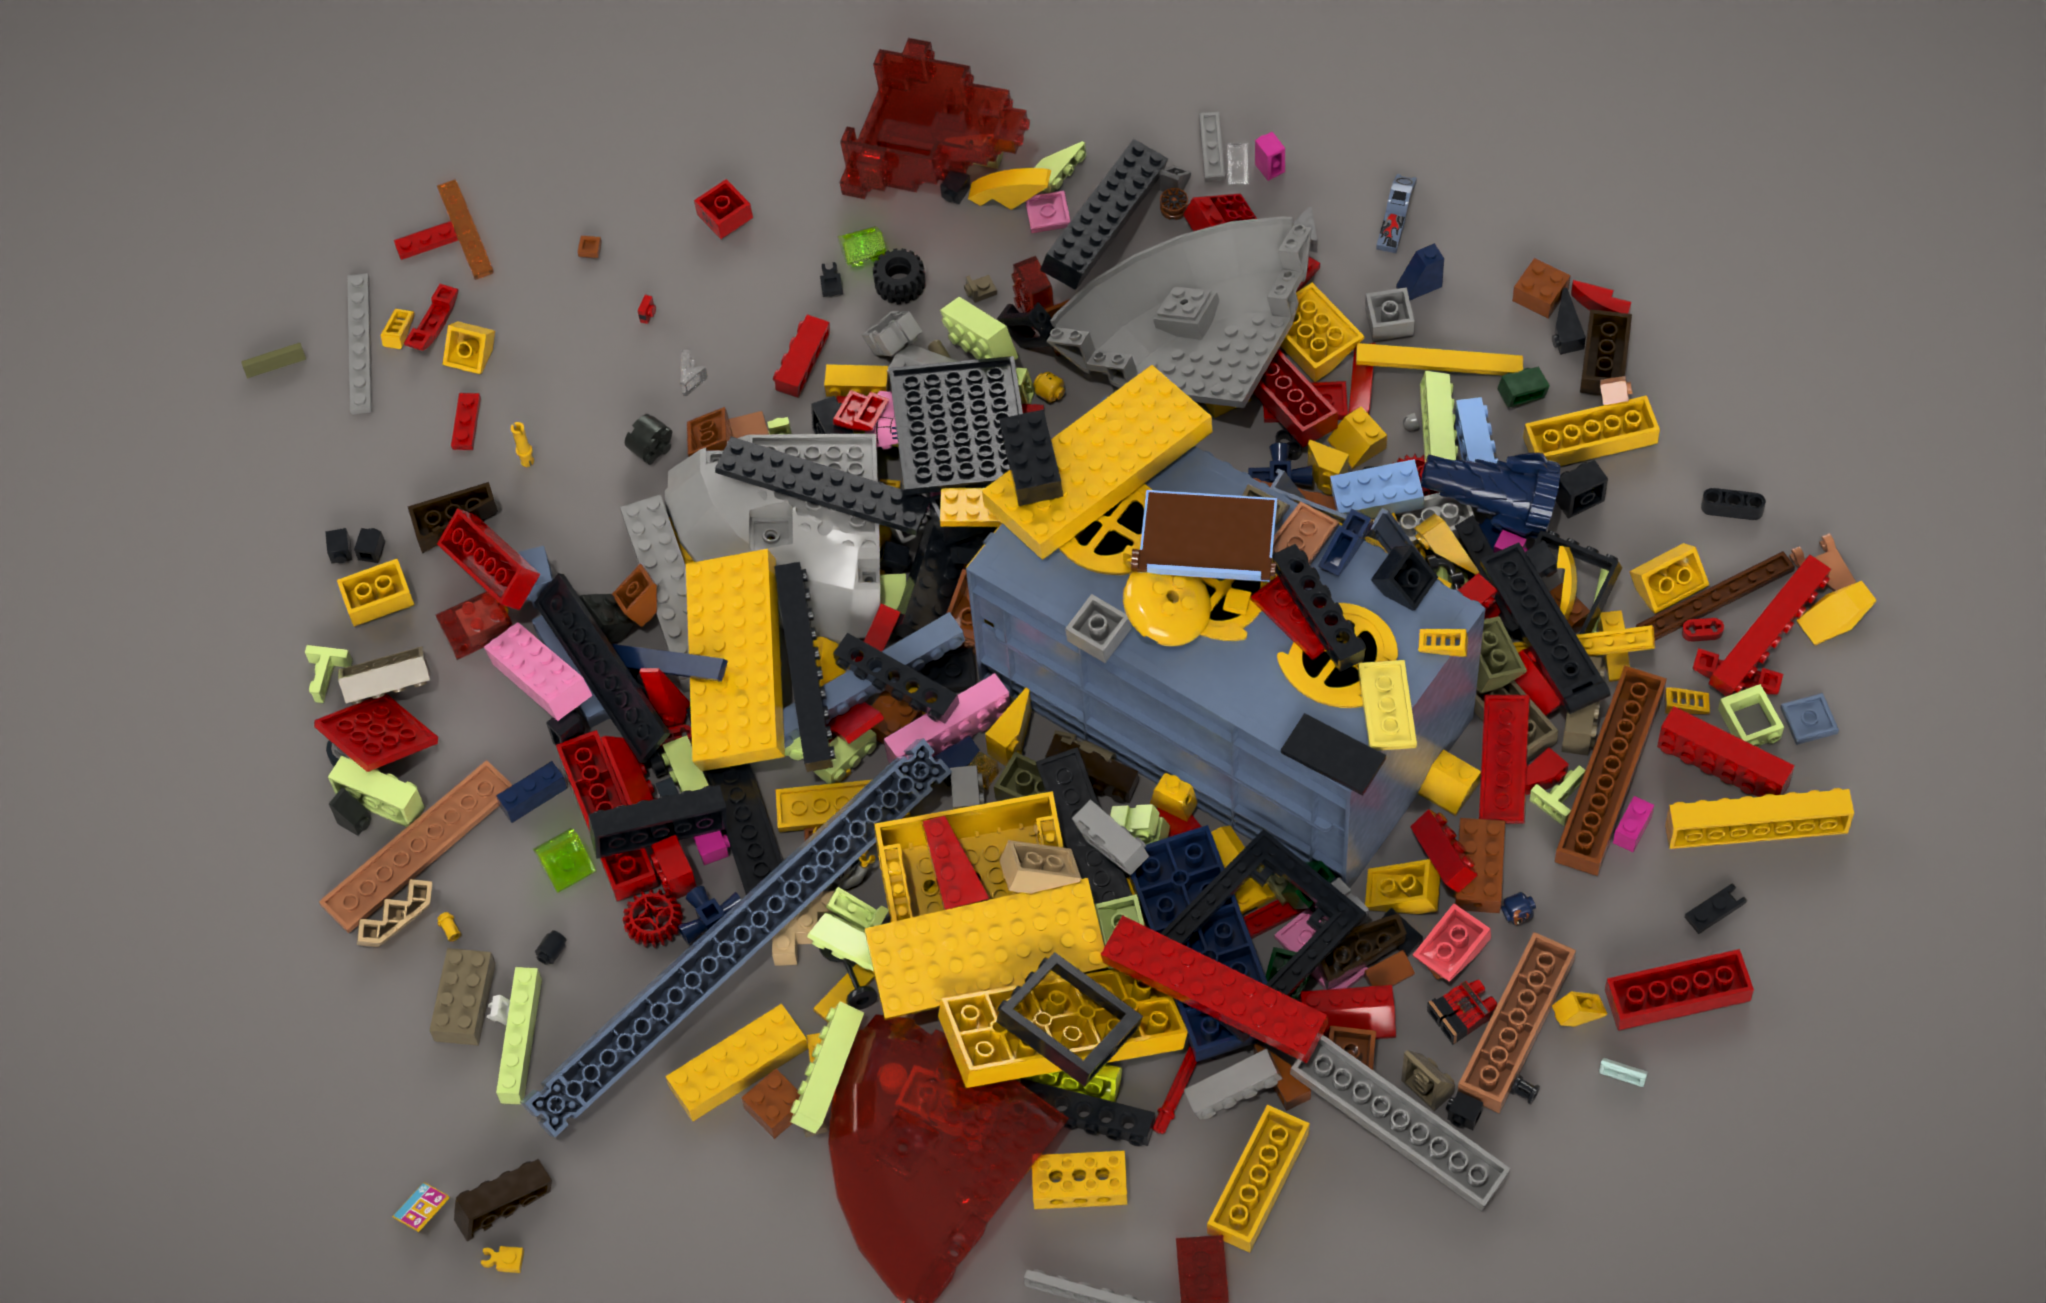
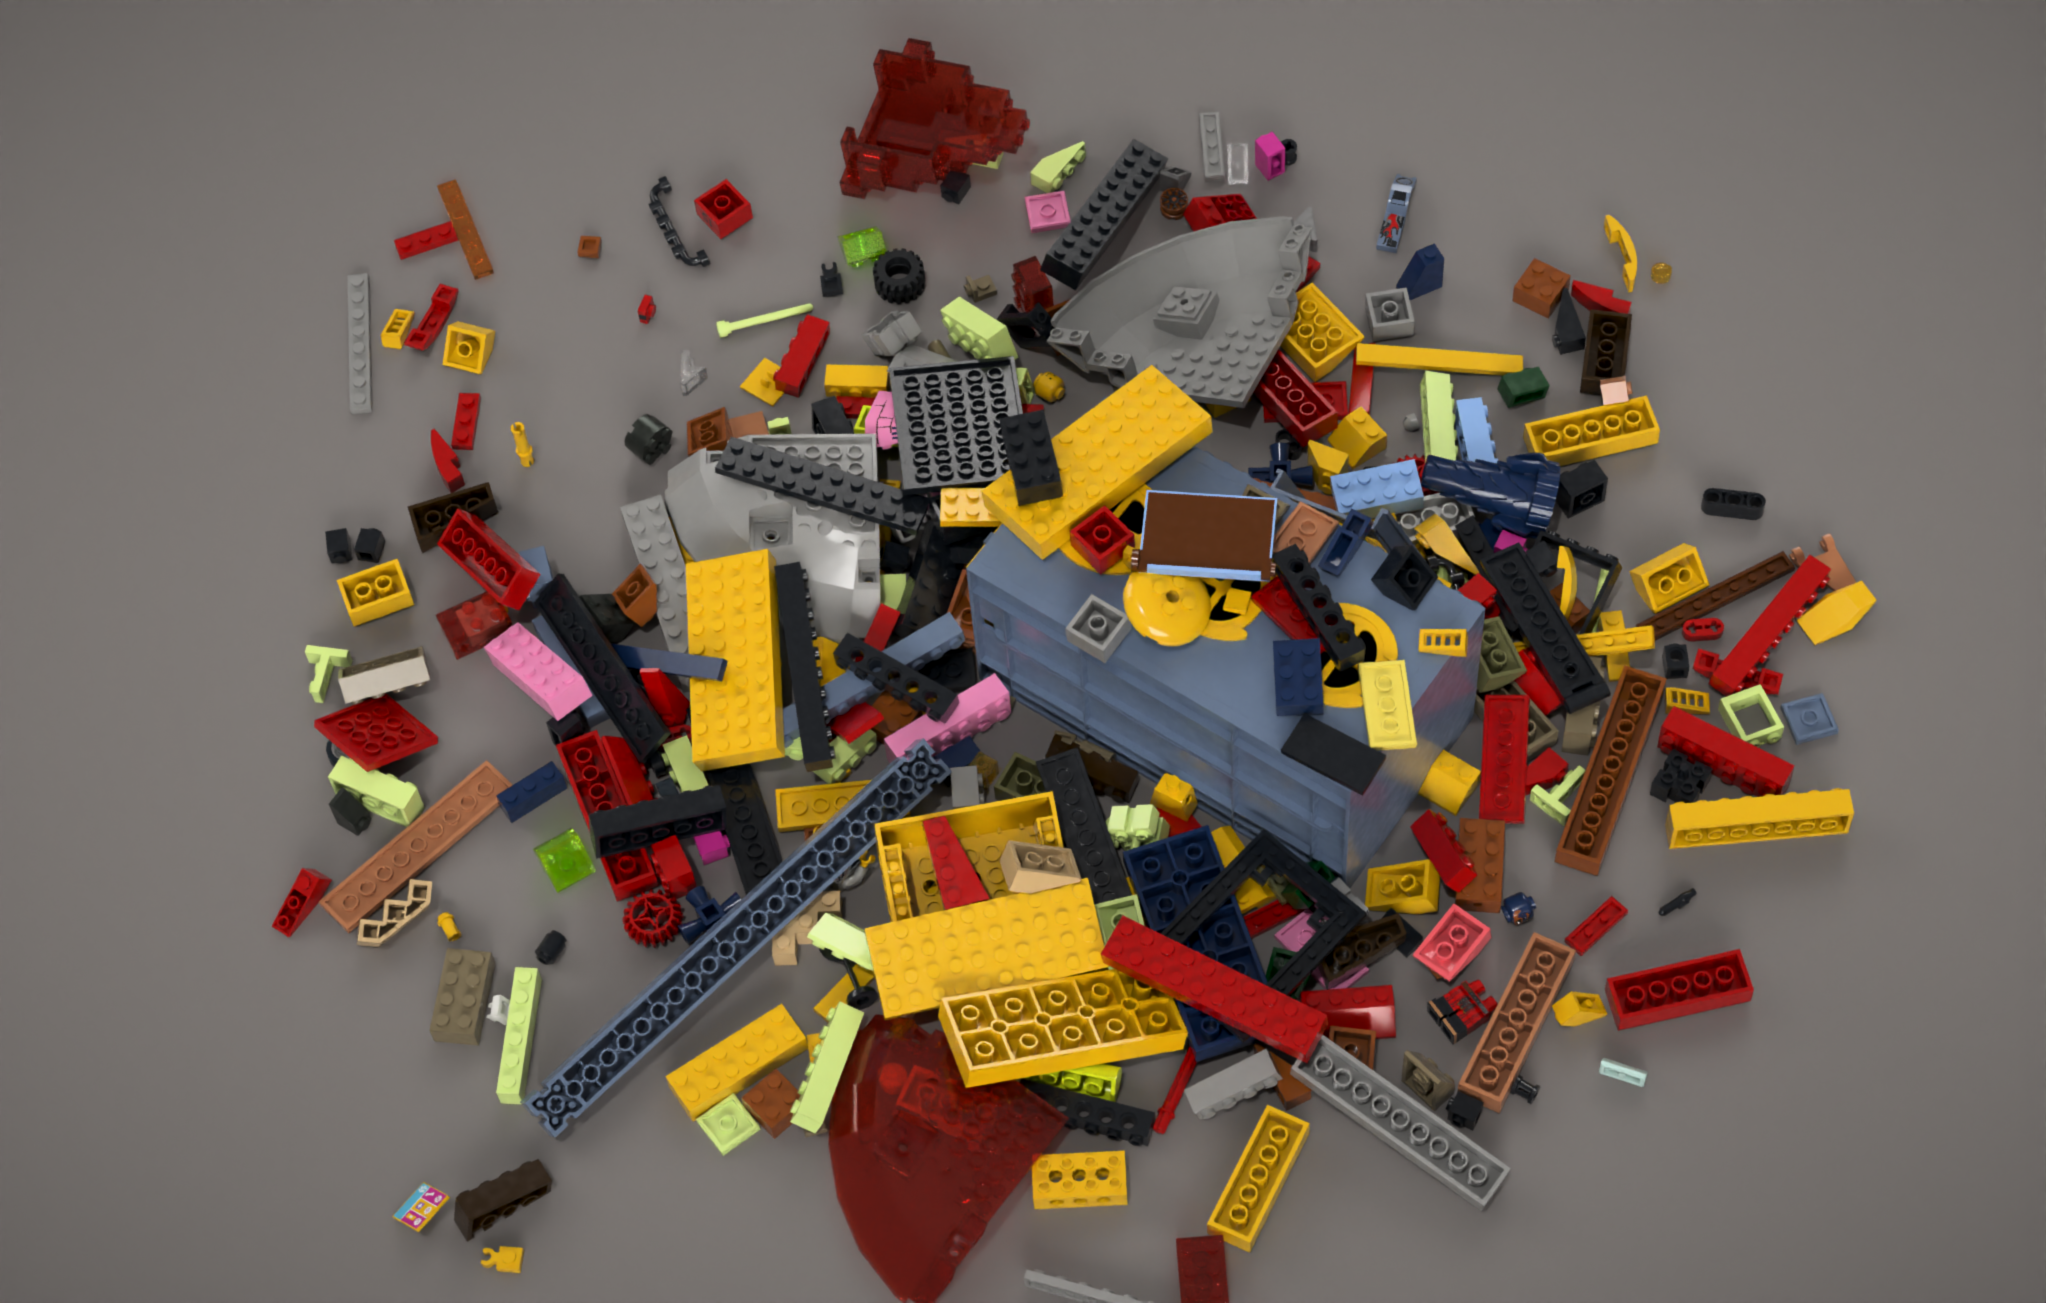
(273, 360): olive tile -> none
(301, 900): none -> red slope
(446, 462): none -> red slope
(671, 235): none -> black bar
(725, 328): none -> yellowish green piece
(728, 1124): none -> yellowish green tile
(761, 383): none -> yellow piece
(855, 910): yellowish green bracket -> none
(860, 411): red slope -> none
(1009, 186): yellow slope -> none
(1010, 730): yellow slope -> none
(1055, 1052): black window -> none
(1101, 539): none -> red brick
(1110, 838): light grey wedge -> none
(1290, 149): none -> black bush
(1298, 677): none -> dark blue brick
(1389, 971): dark orange slope -> none
(1596, 926): none -> red tile
(1616, 233): none -> yellow slope
(1633, 824): dark pink brick -> none
(1661, 272): none -> clear yellow tile
(1672, 668): none -> black brick
(1678, 902): none -> black piece
(1680, 779): none -> black brick
(1714, 909): black hinge -> none

